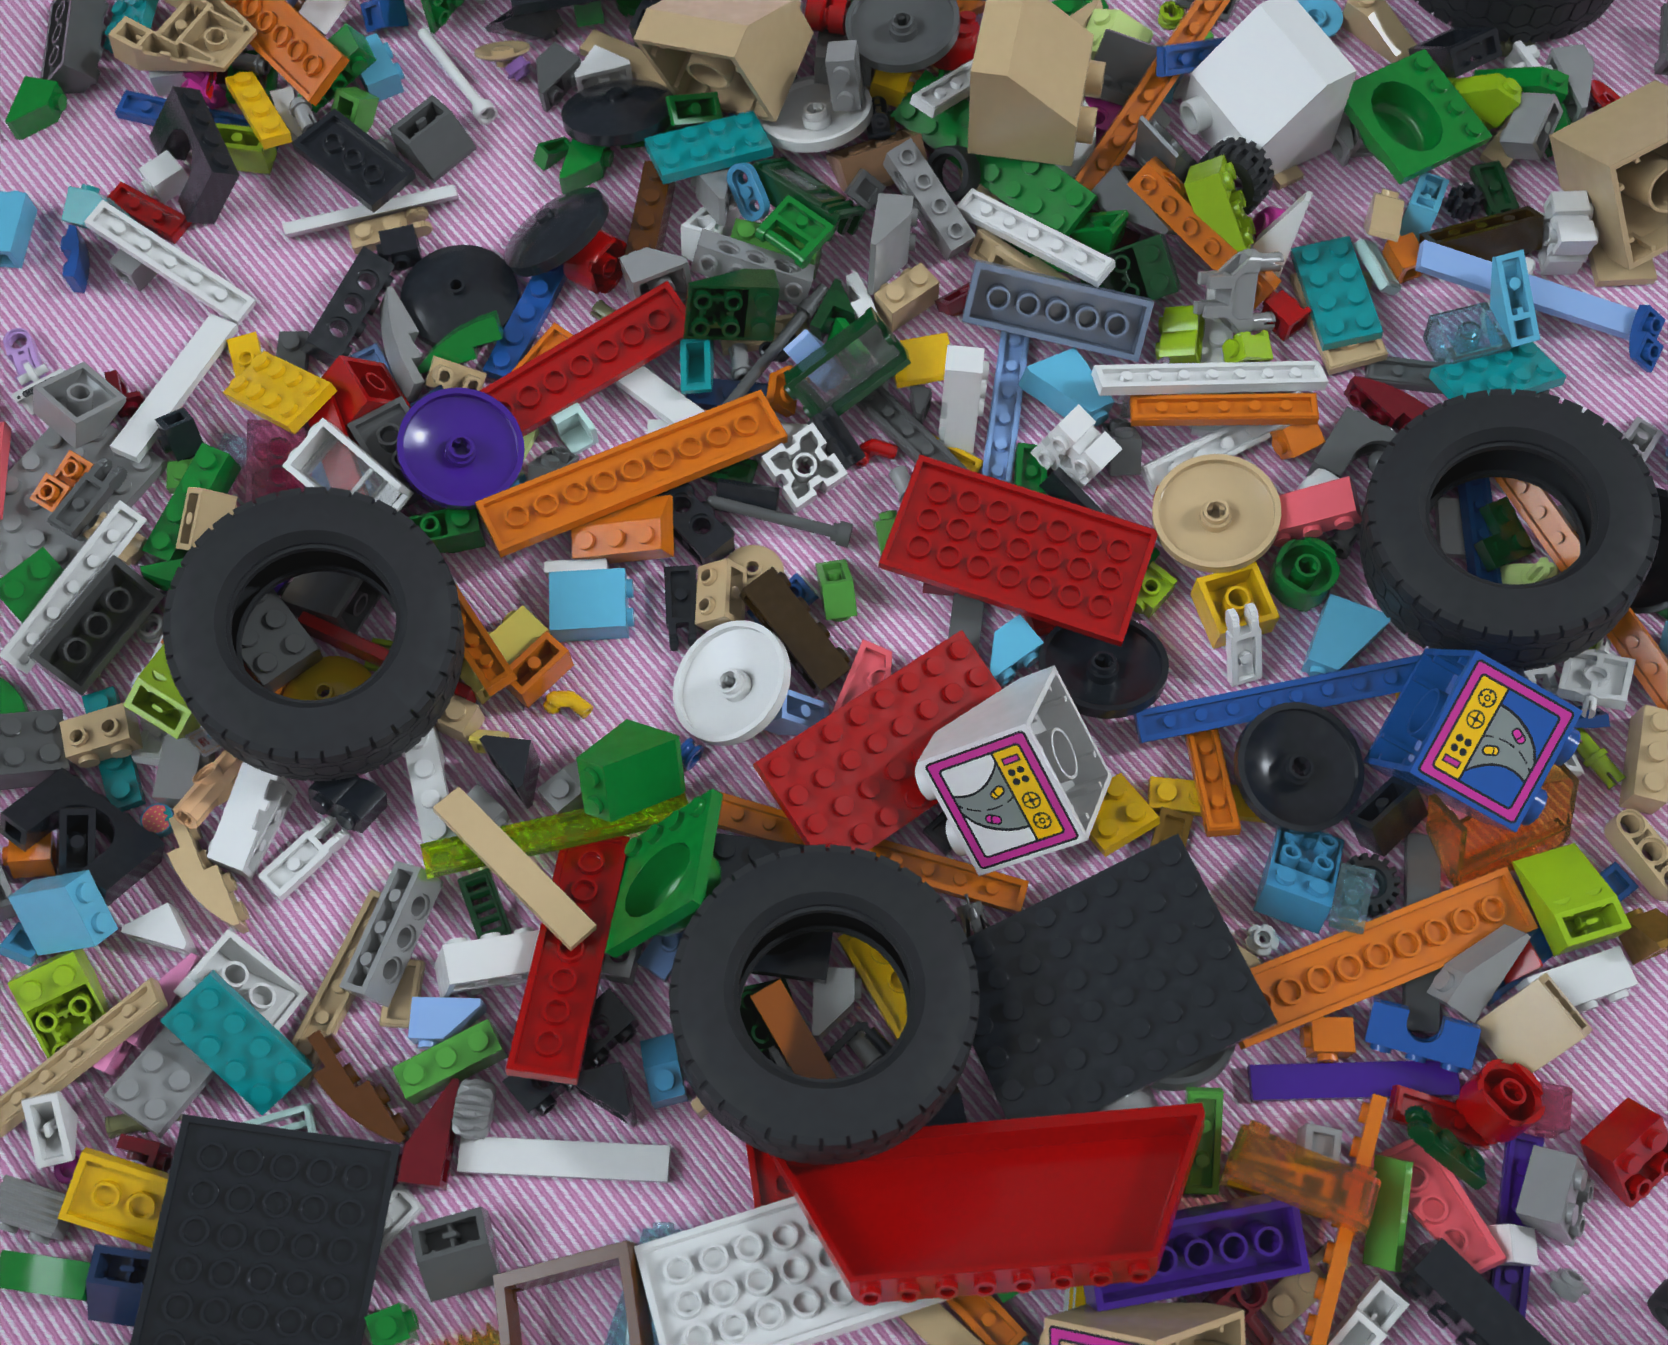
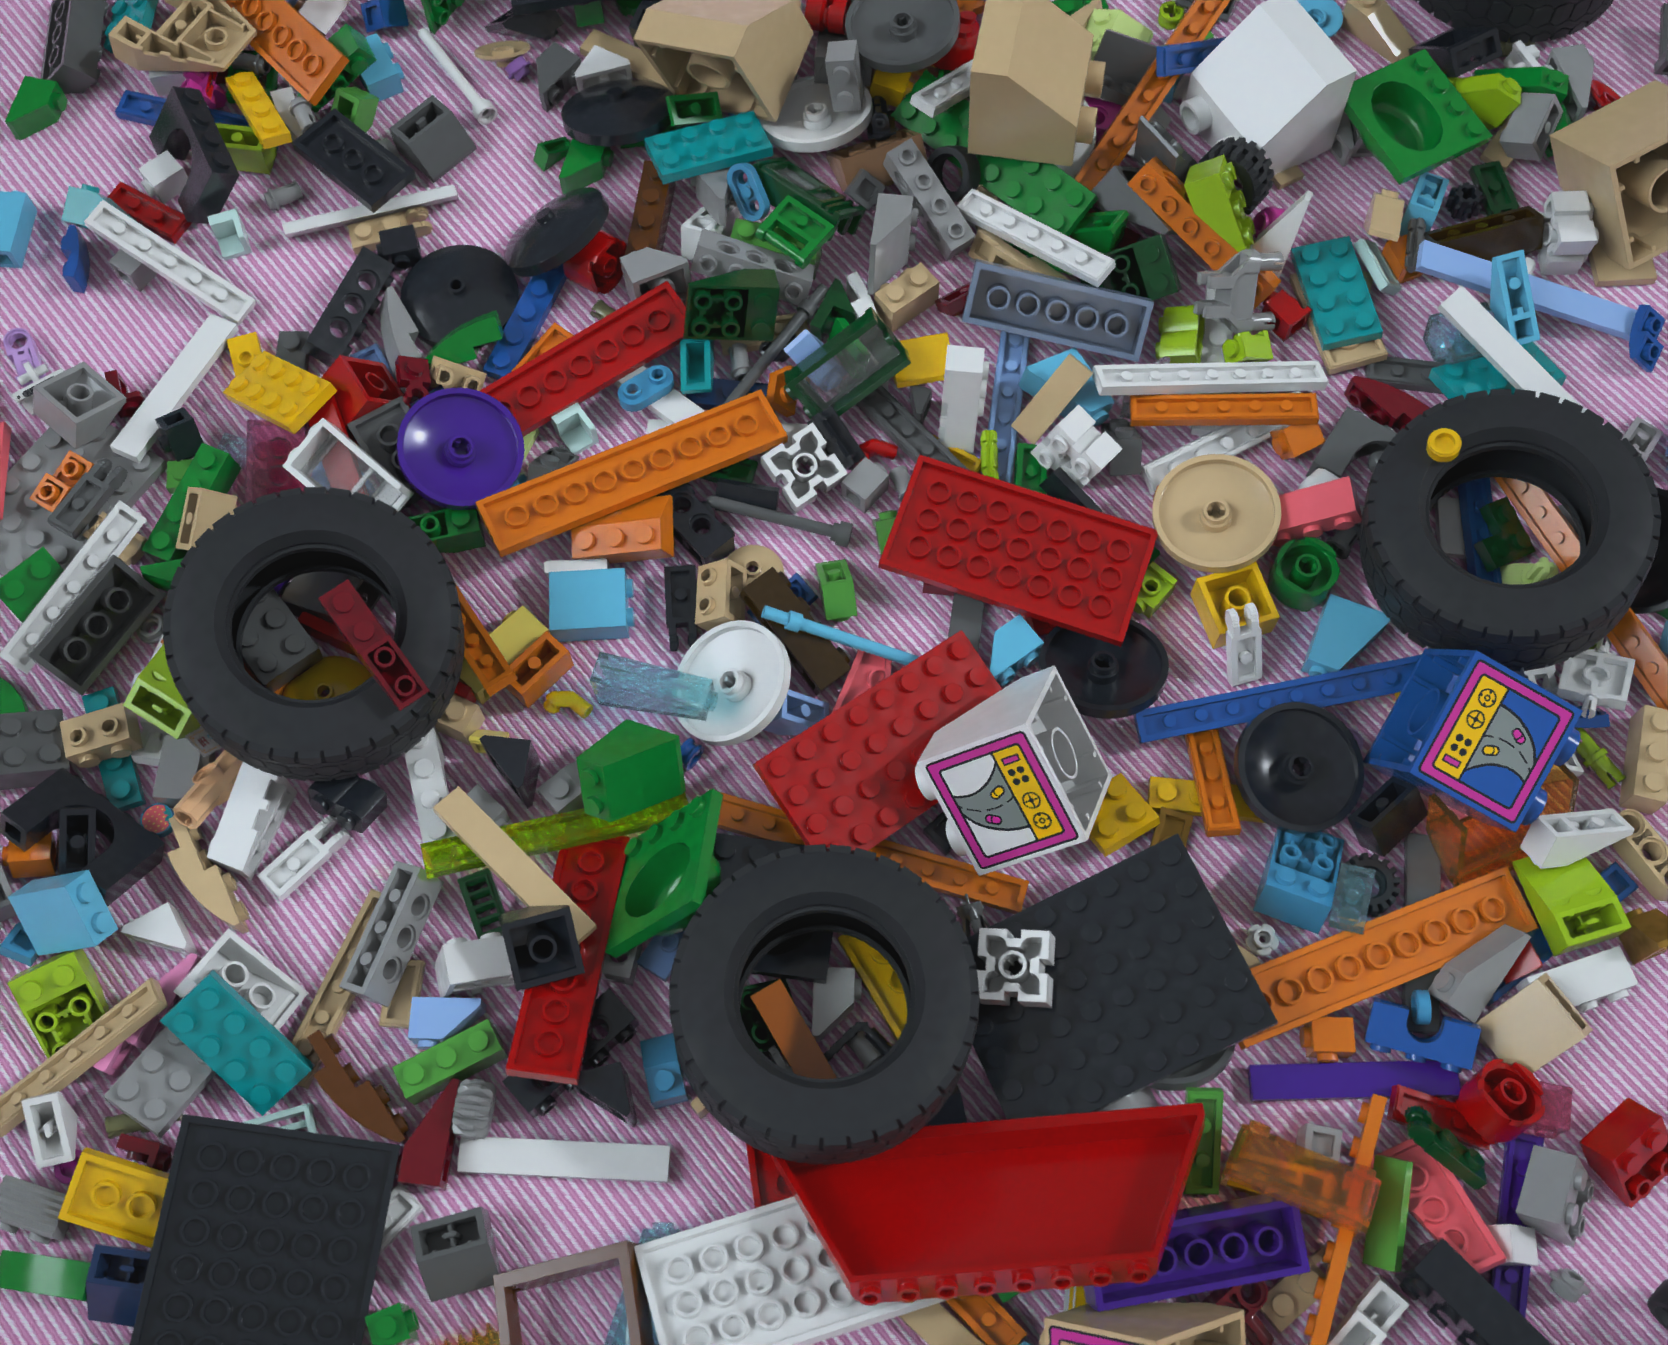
(230, 234): none -> light aqua panel
(283, 195): none -> light grey pin
(373, 645): none -> dark red slope
(414, 376): none -> dark red plate
(541, 945): none -> black slope
(647, 387): none -> dark azure plate
(651, 688): none -> clear light blue slope
(794, 622): none -> medium azure bar
(865, 484): none -> light grey brick
(989, 453): none -> lime axle
(1000, 951): none -> white brick
(1052, 399): none -> tan tile
(1414, 237): none -> dark grey axle
(1421, 1007): none -> dark azure tile
(1443, 445): none -> yellow tile
(1499, 345): none -> white tile
(1570, 836): none -> white slope

